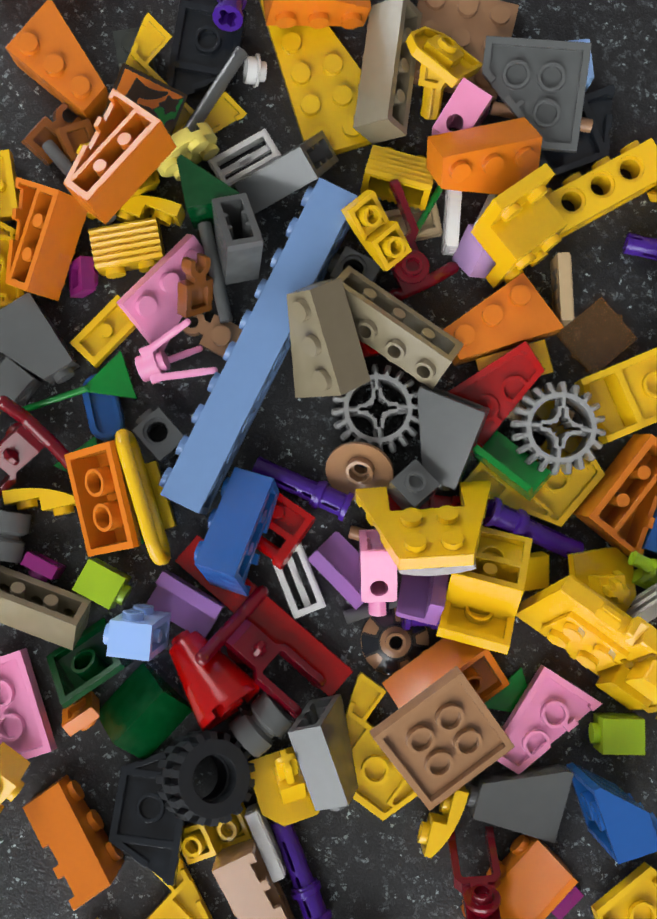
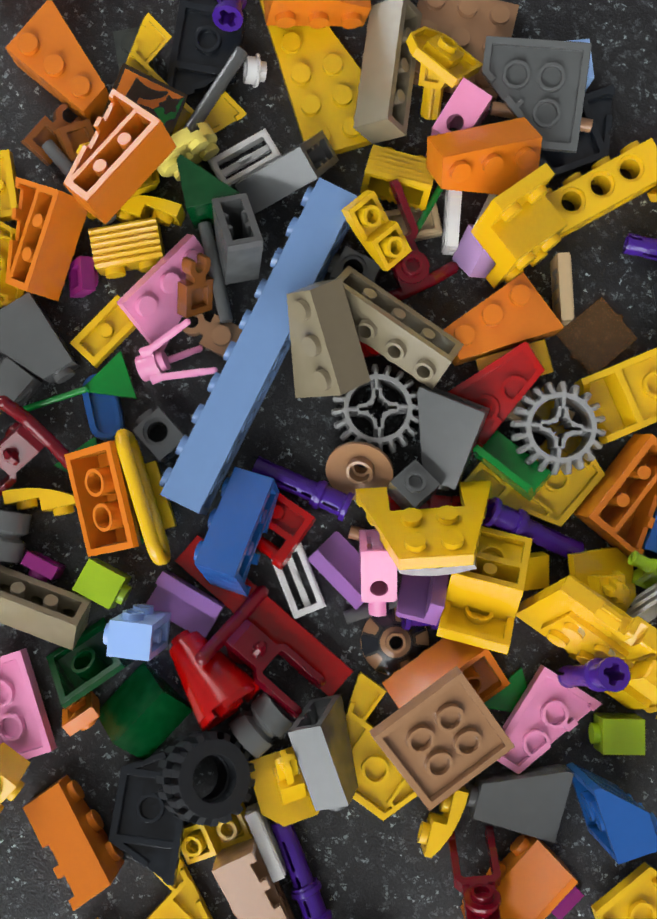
(597, 674): none -> dark purple pin

